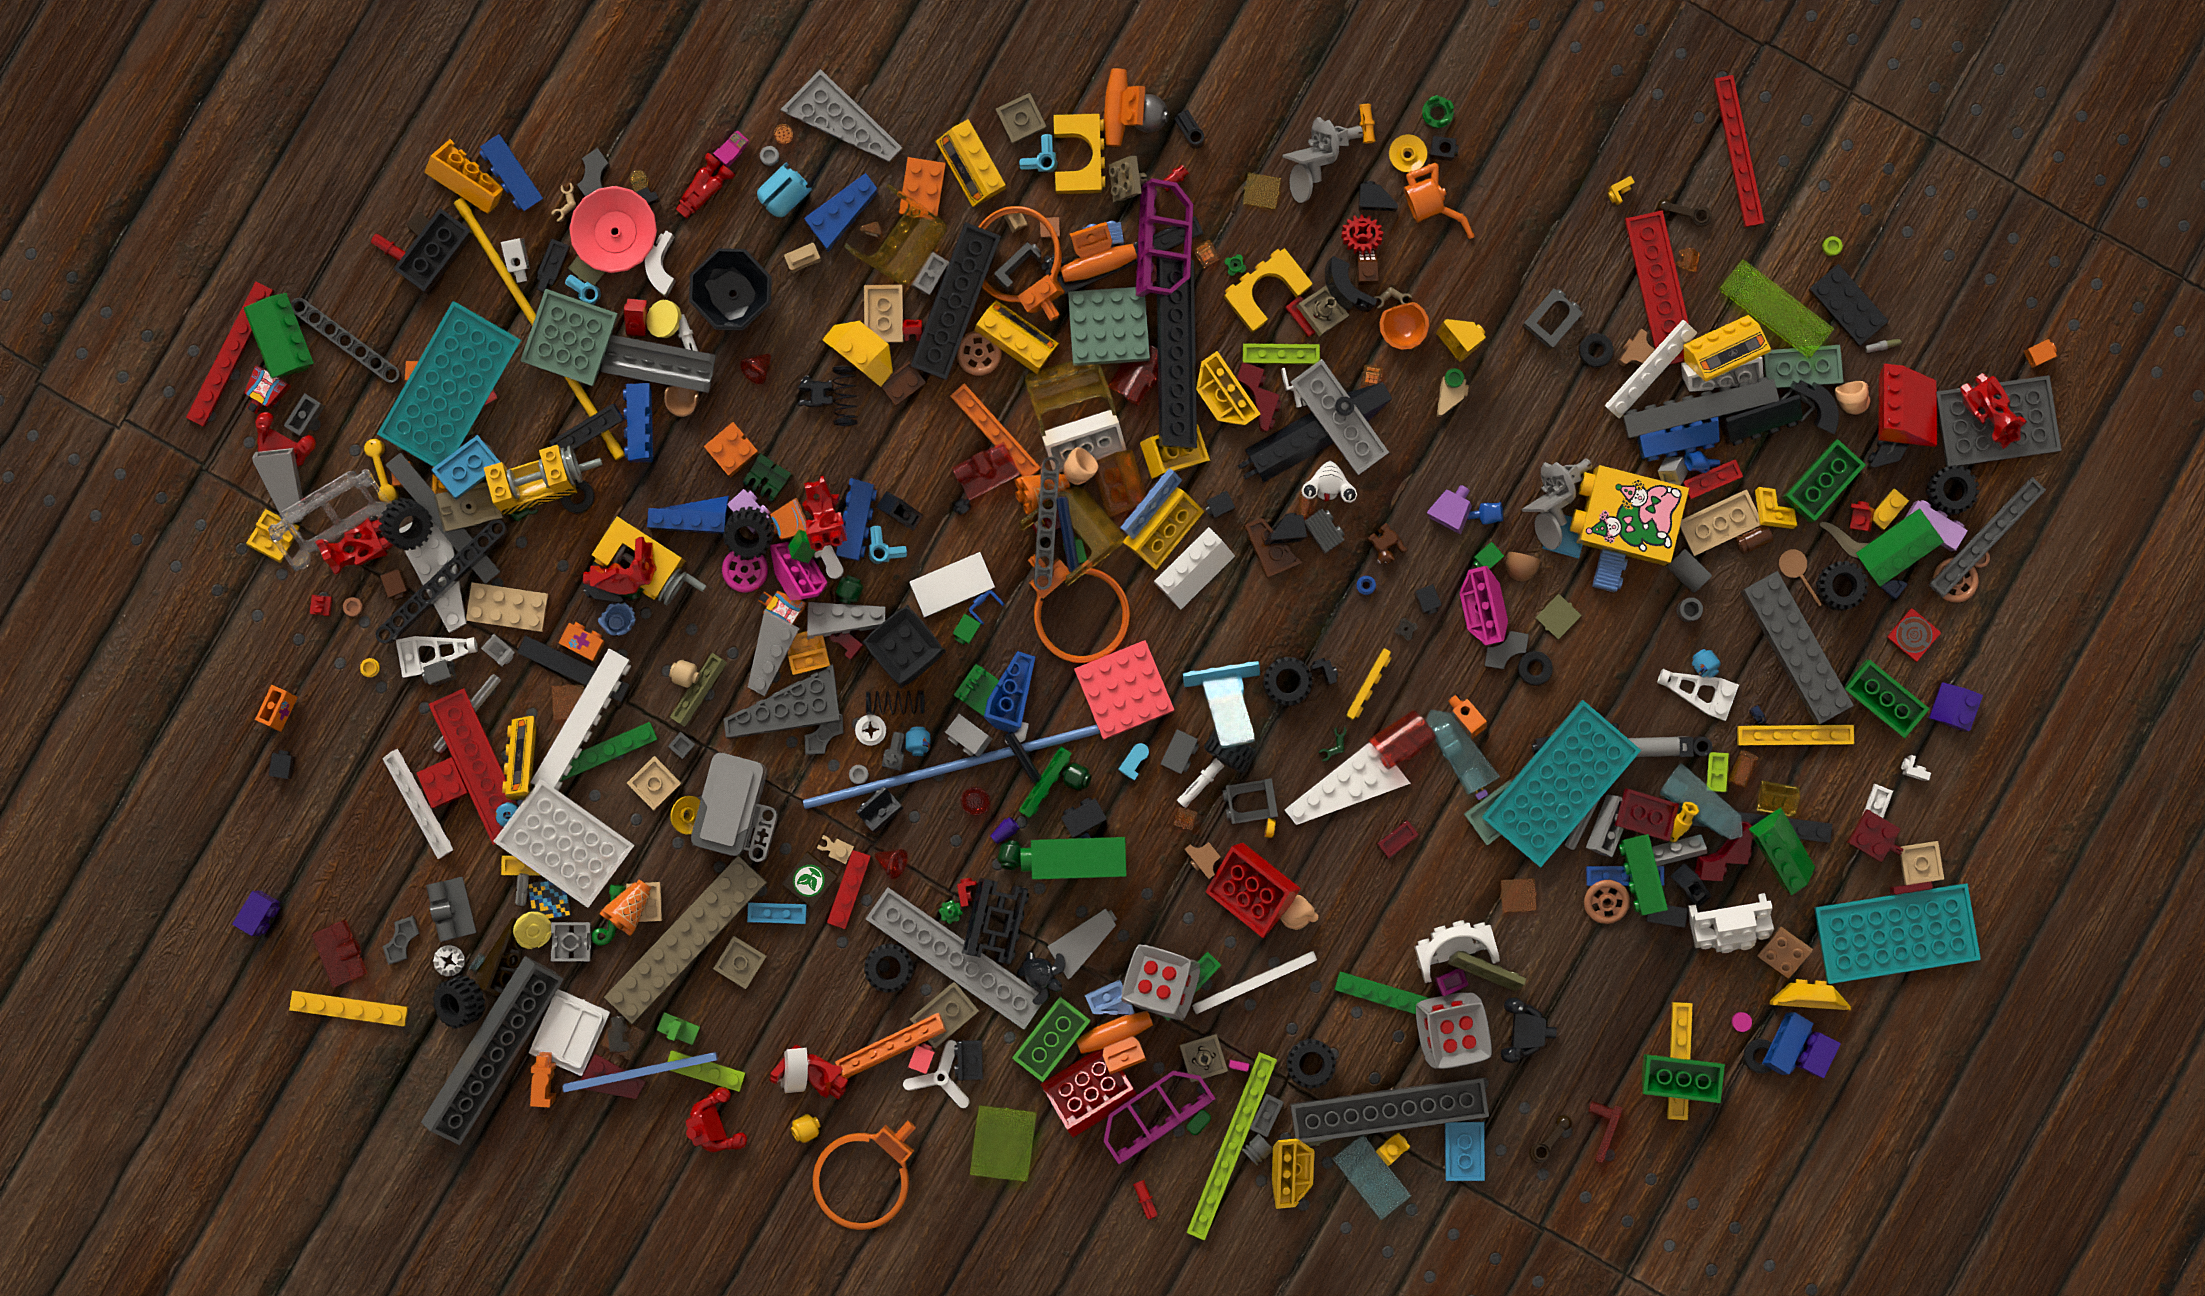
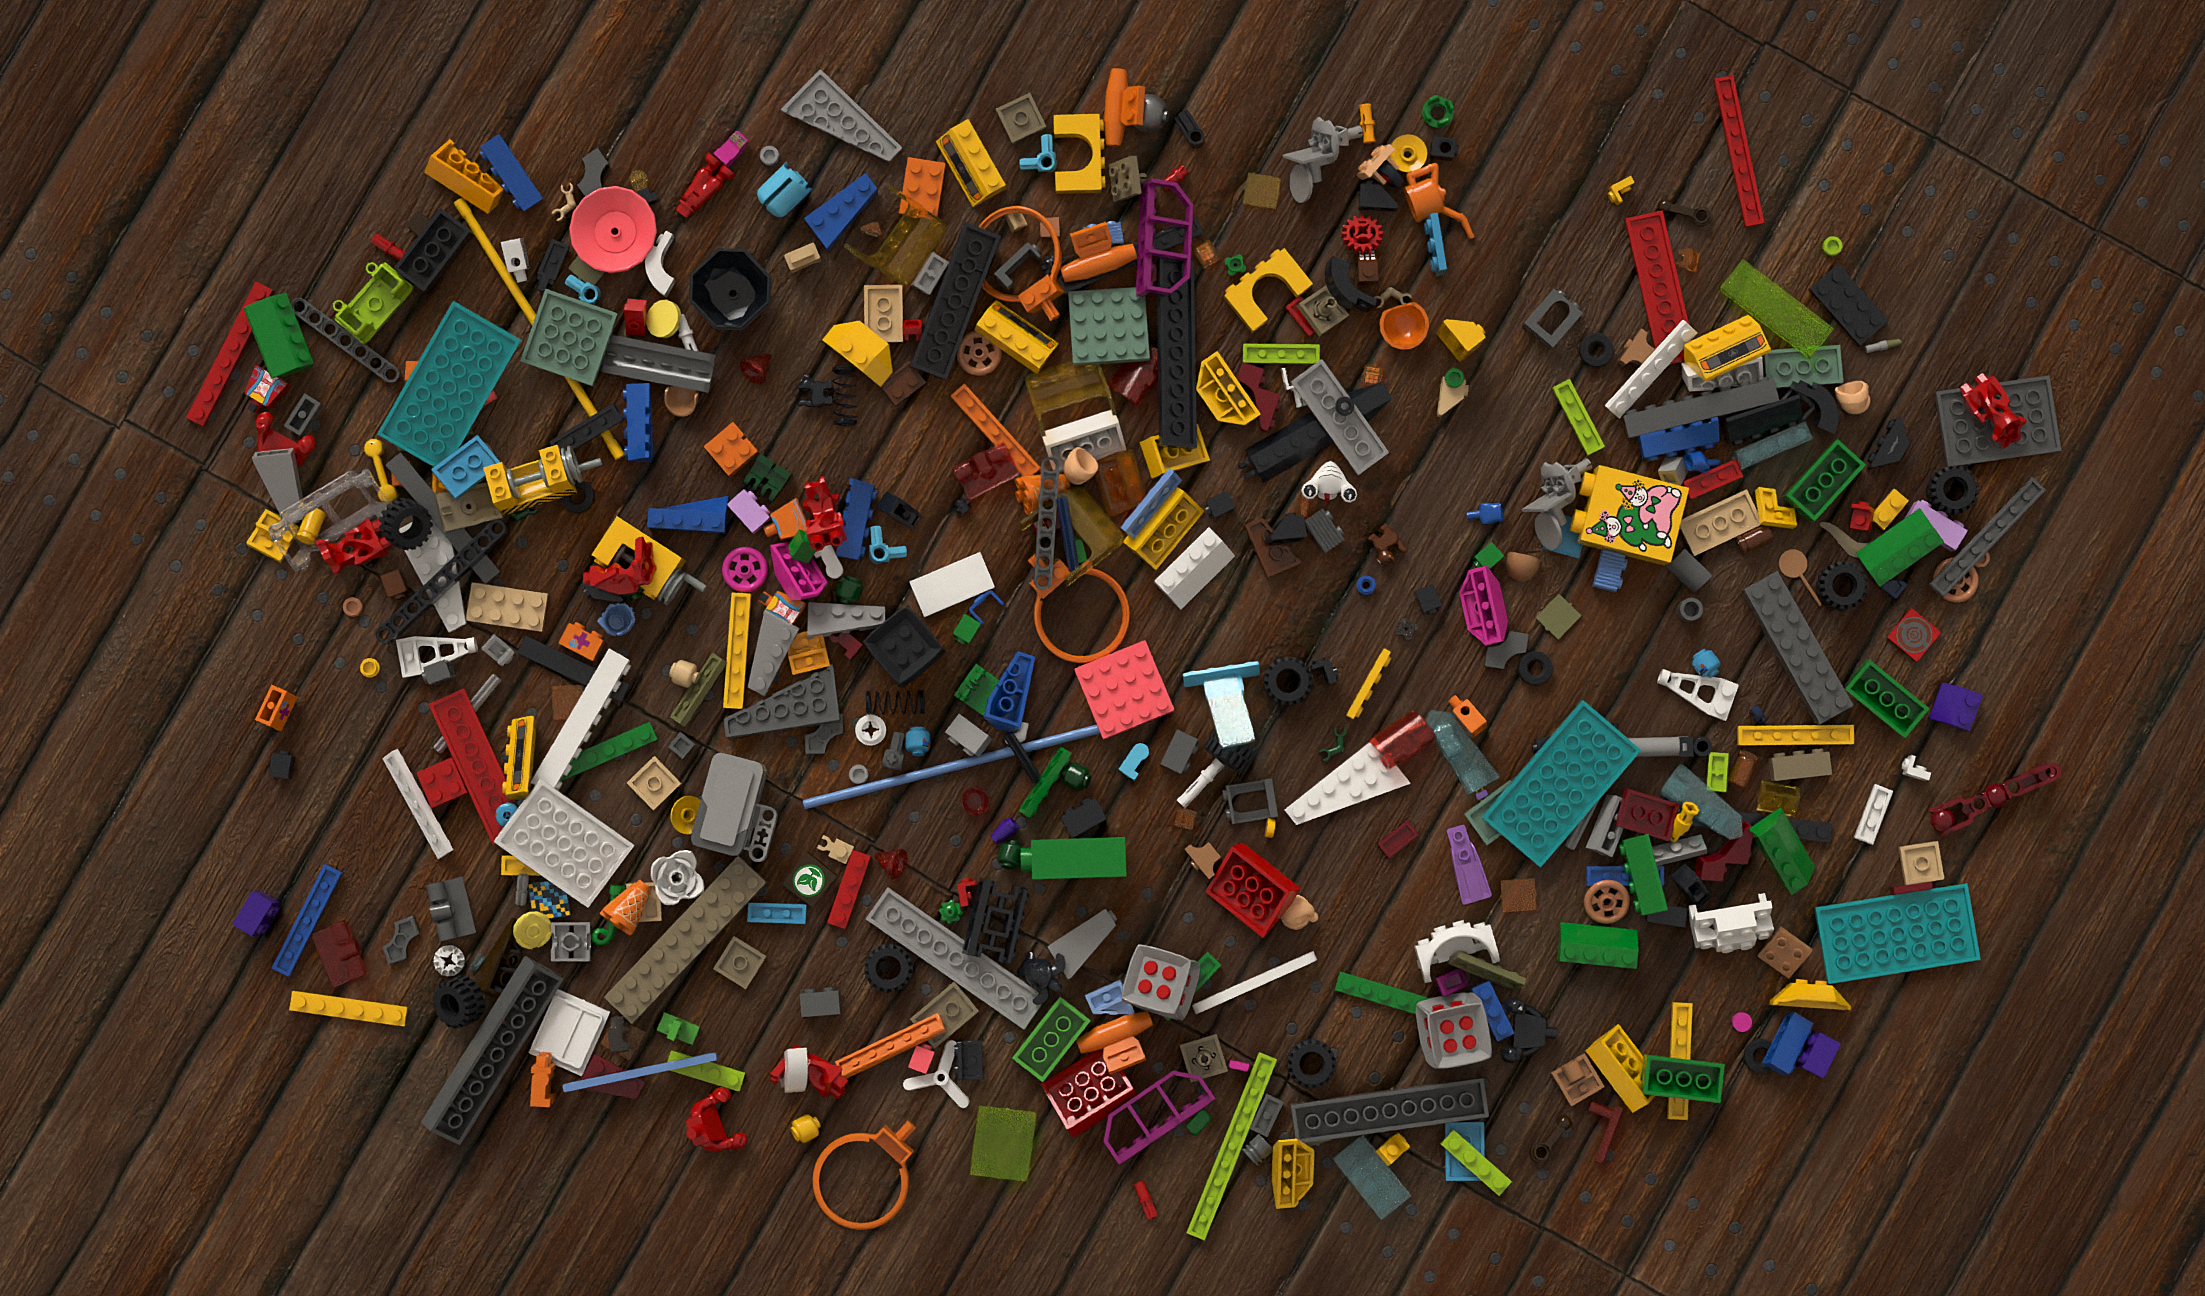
(307, 920): none -> blue plate
(311, 526): none -> yellow piece
(321, 605): red tile -> none
(373, 303): none -> lime container
(689, 882): none -> white brick
(737, 650): none -> yellow plate
(744, 546): black tyre -> none
(783, 133): clear orange tile -> none
(820, 1003): none -> dark grey brick
(879, 809): black bracket -> none
(1381, 167): none -> light nougat plate
(1435, 244): none -> dark azure plate
(1451, 509): medium lavender torso -> none
(1467, 867): none -> medium lavender piece
(1476, 1162): none -> lime plate
(1496, 1017): none -> blue brick
(1577, 1079): none -> medium nougat plate
(1578, 417): none -> lime plate
(1597, 945): none -> green slope
(1621, 1065): none -> yellow slope
(1772, 445): none -> clear light blue brick
(1800, 765): none -> dark tan brick
(1875, 836): dark red plate -> none
(1907, 406): red slope -> none
(1993, 797): none -> dark red piece
(2040, 353): orange brick -> none

